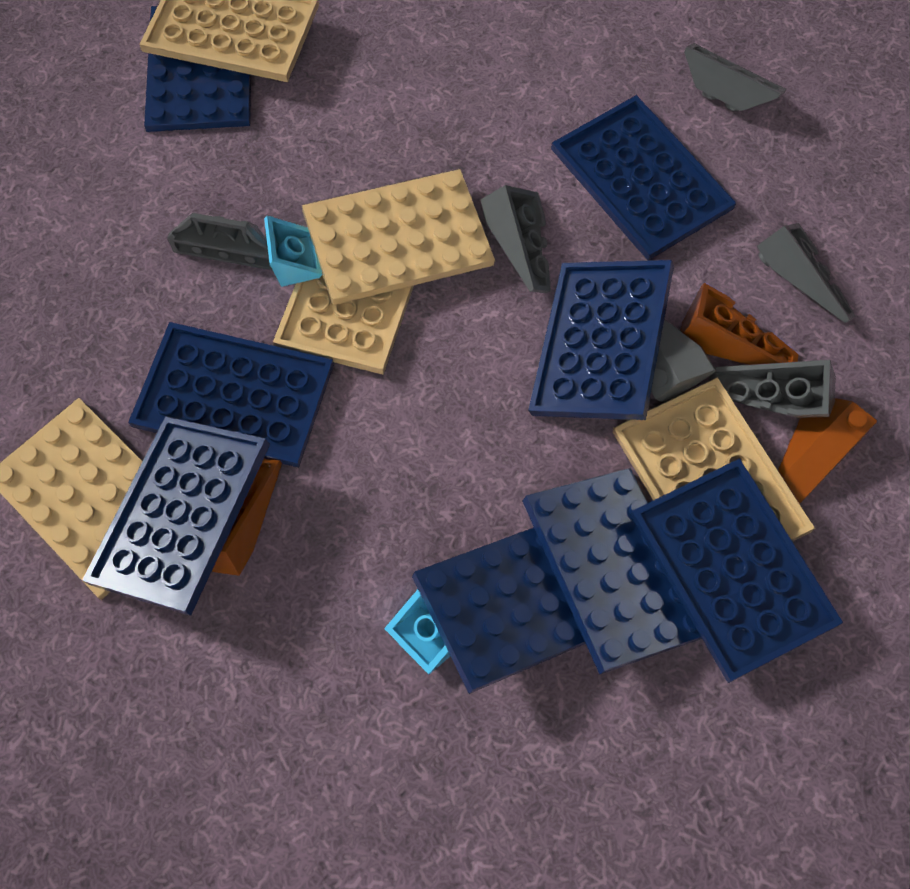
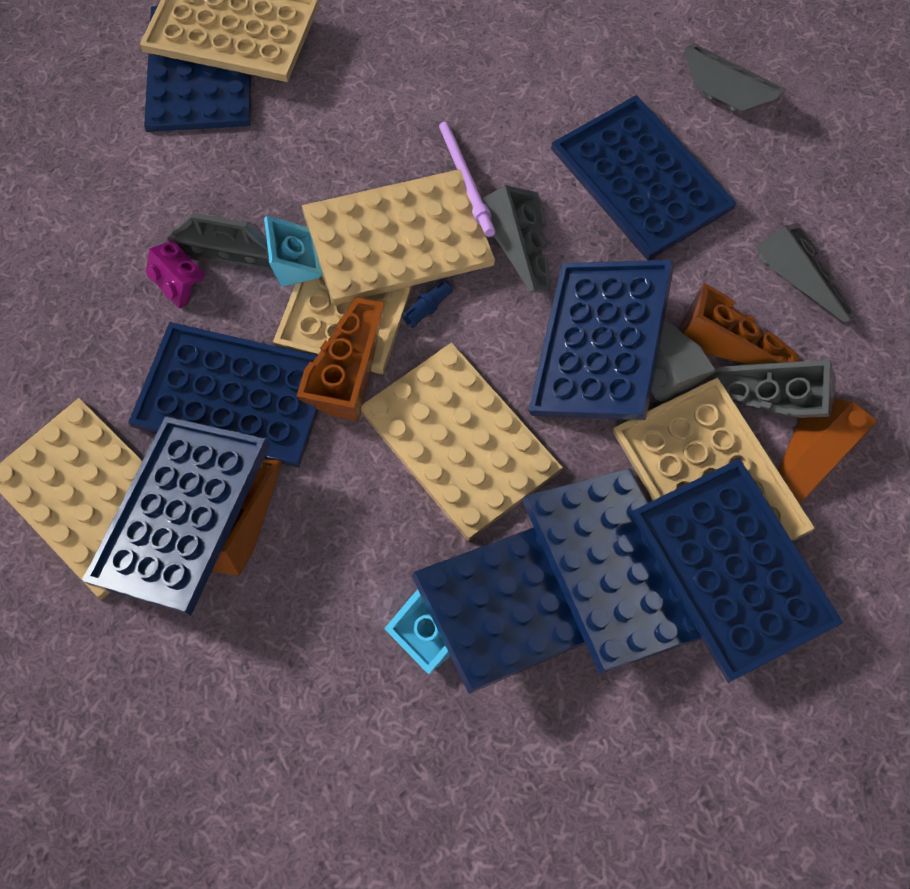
(173, 272): none -> magenta bracket
(342, 369): none -> dark orange wedge
(427, 303): none -> dark blue pin
(460, 441): none -> tan plate
(480, 210): none -> lavender bar

